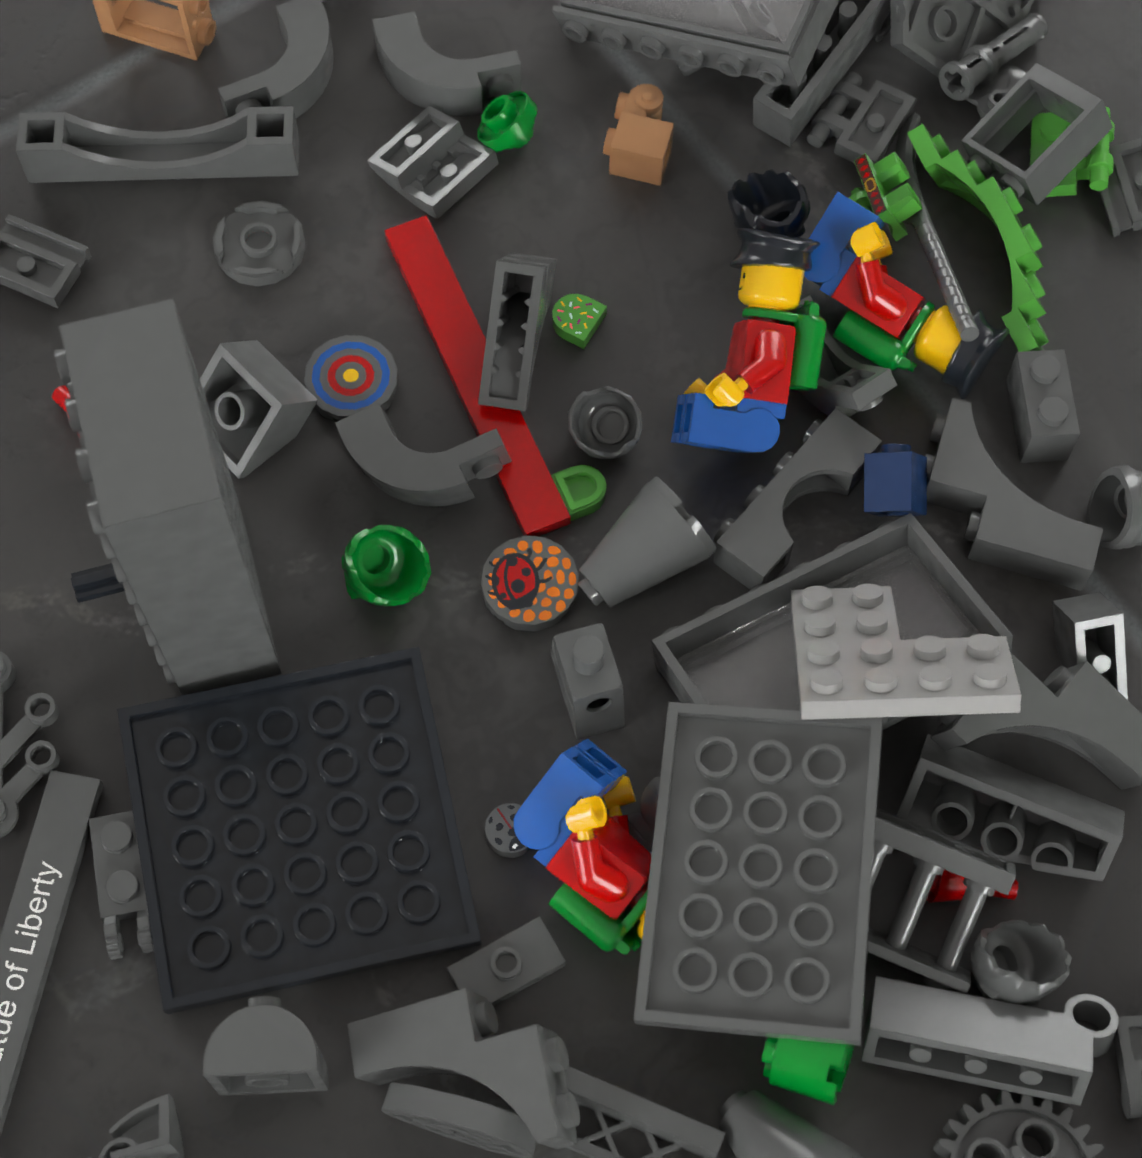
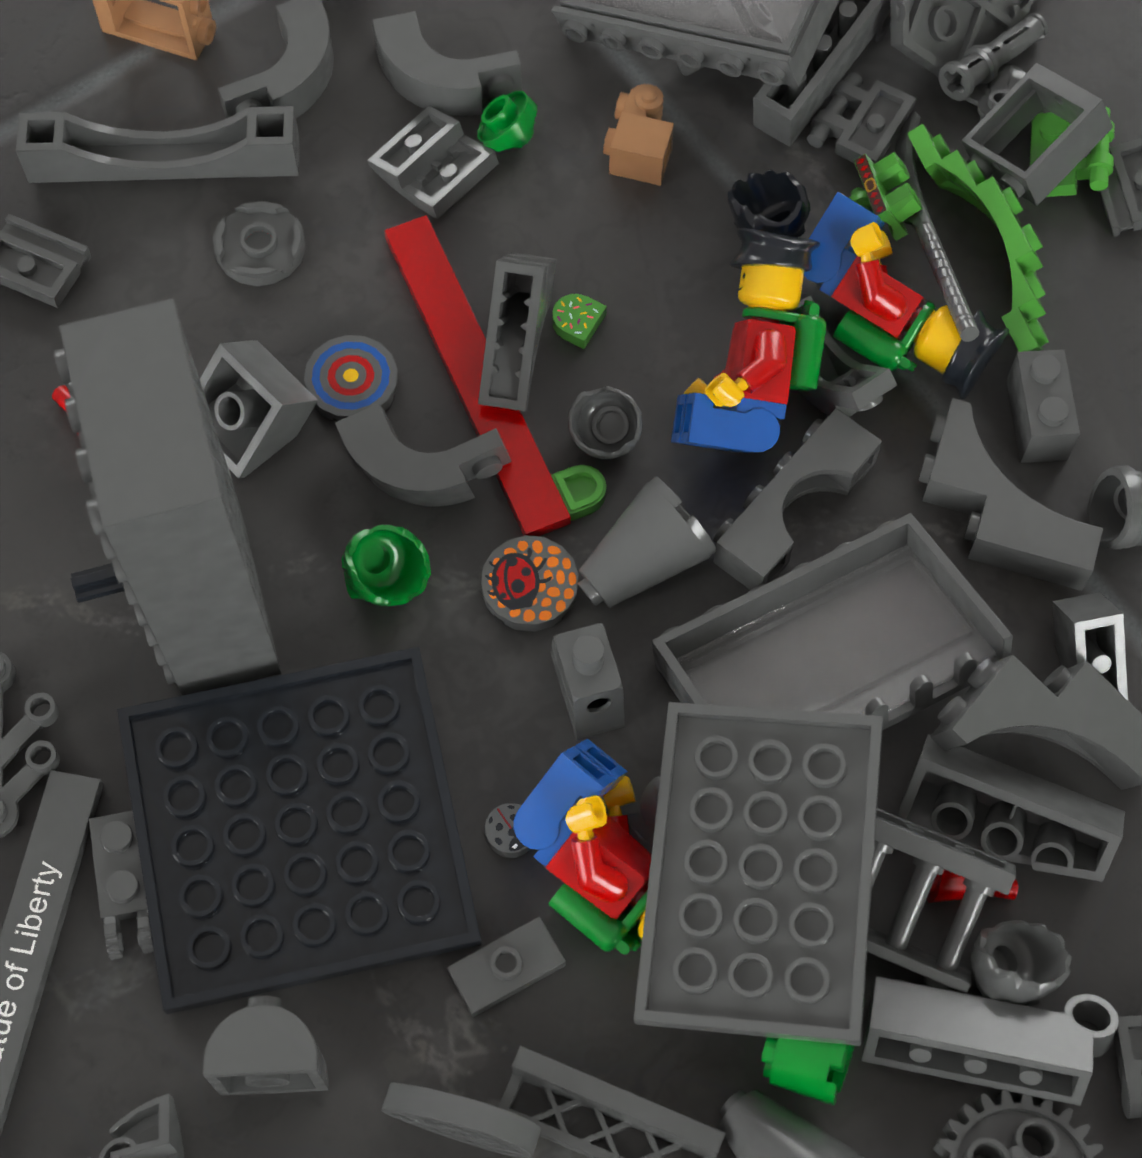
(457, 1038): dark grey arch -> none
(860, 668): light grey plate -> none
(895, 482): dark blue brick -> none

